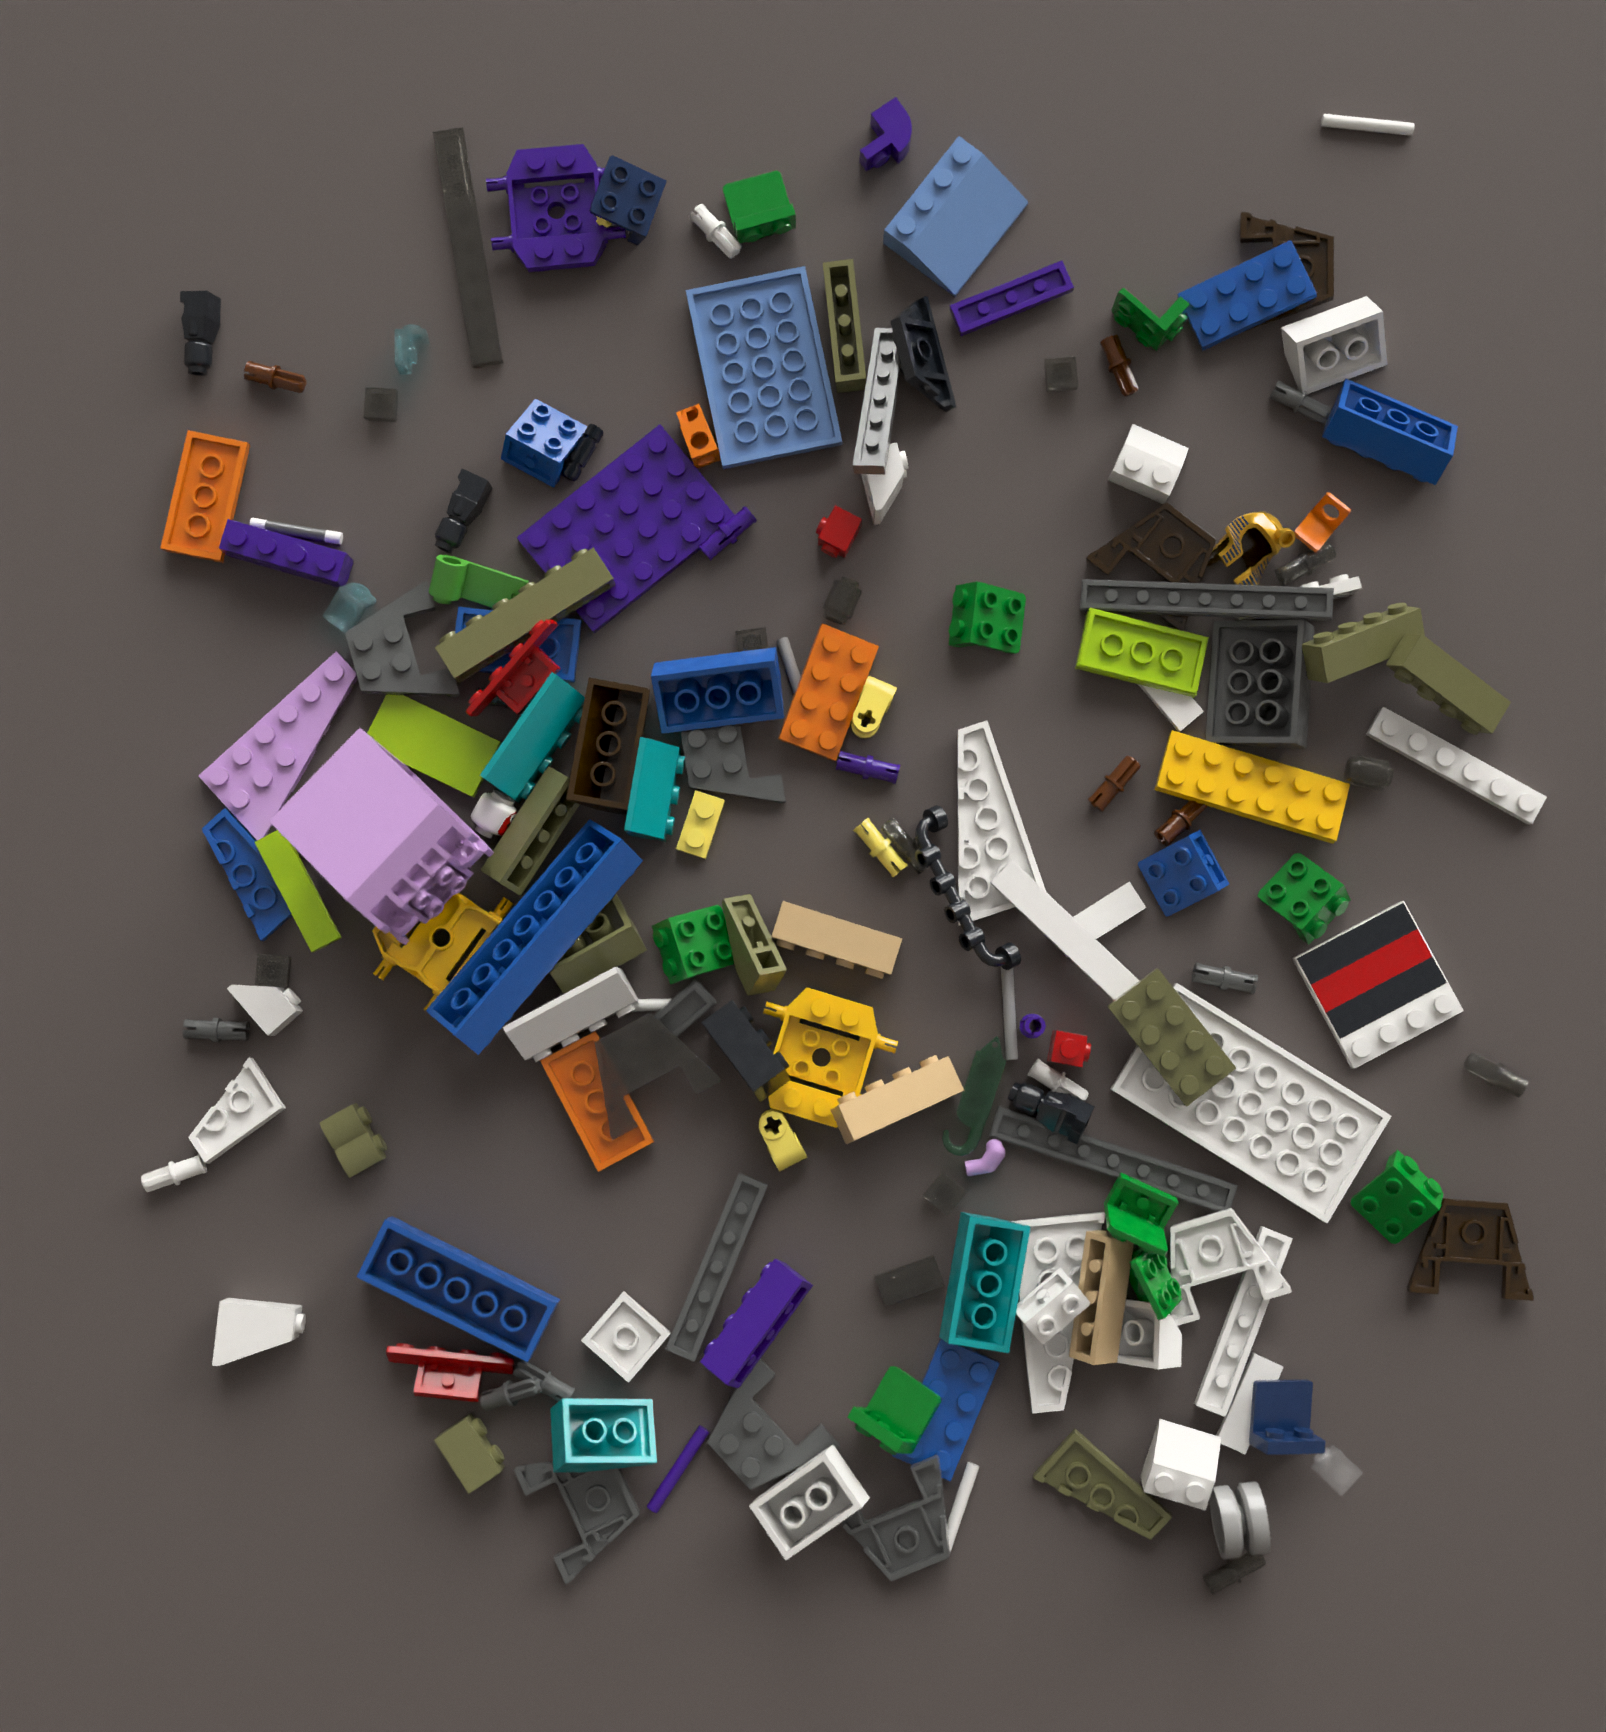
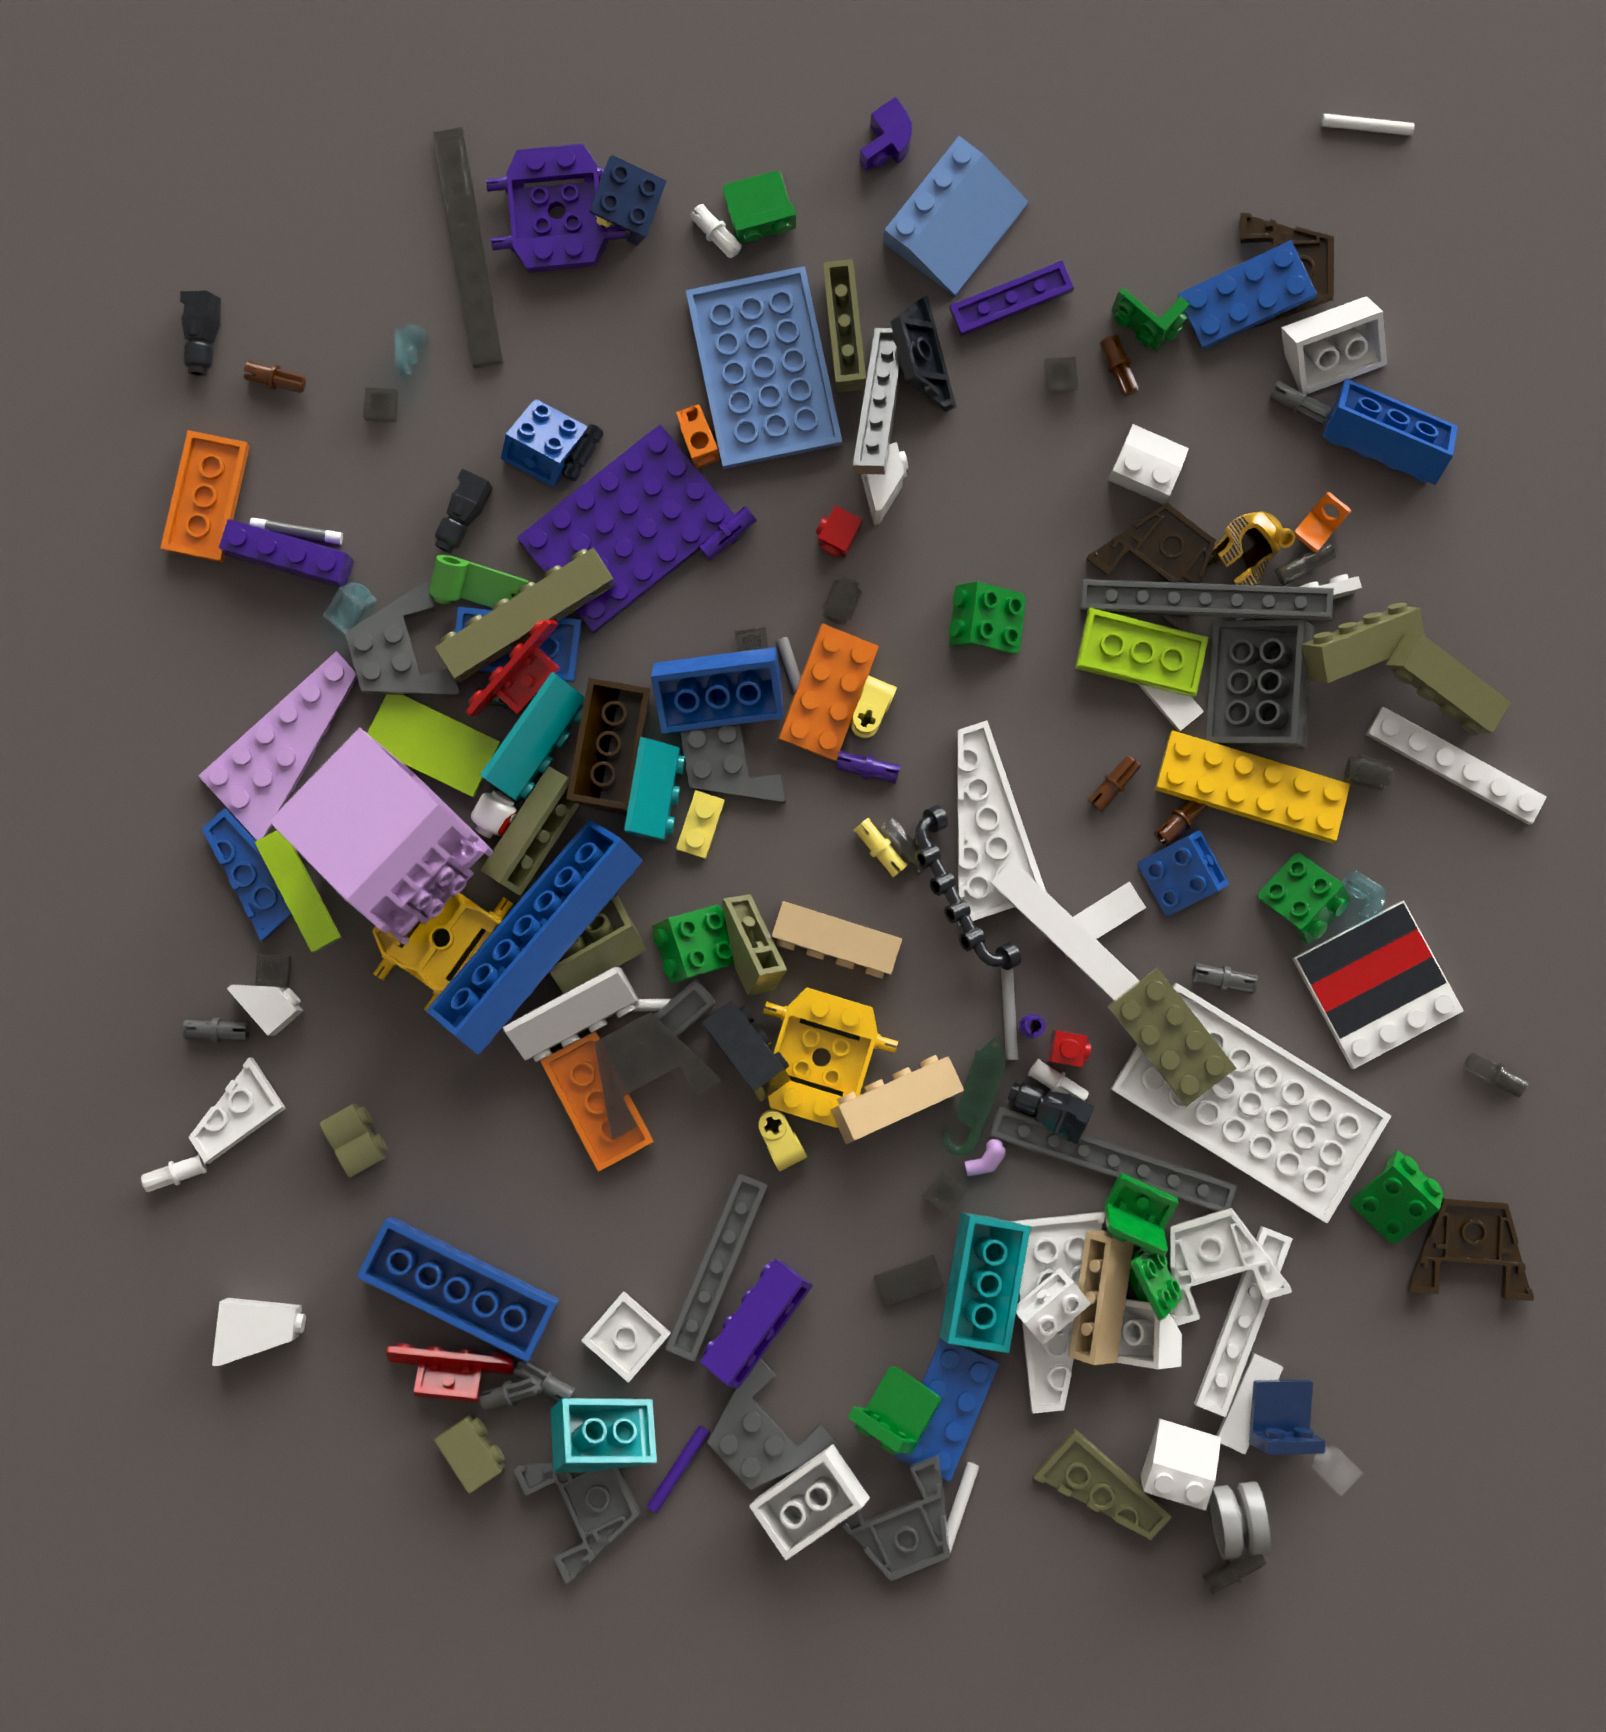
(1362, 887): none -> clear light blue bracket

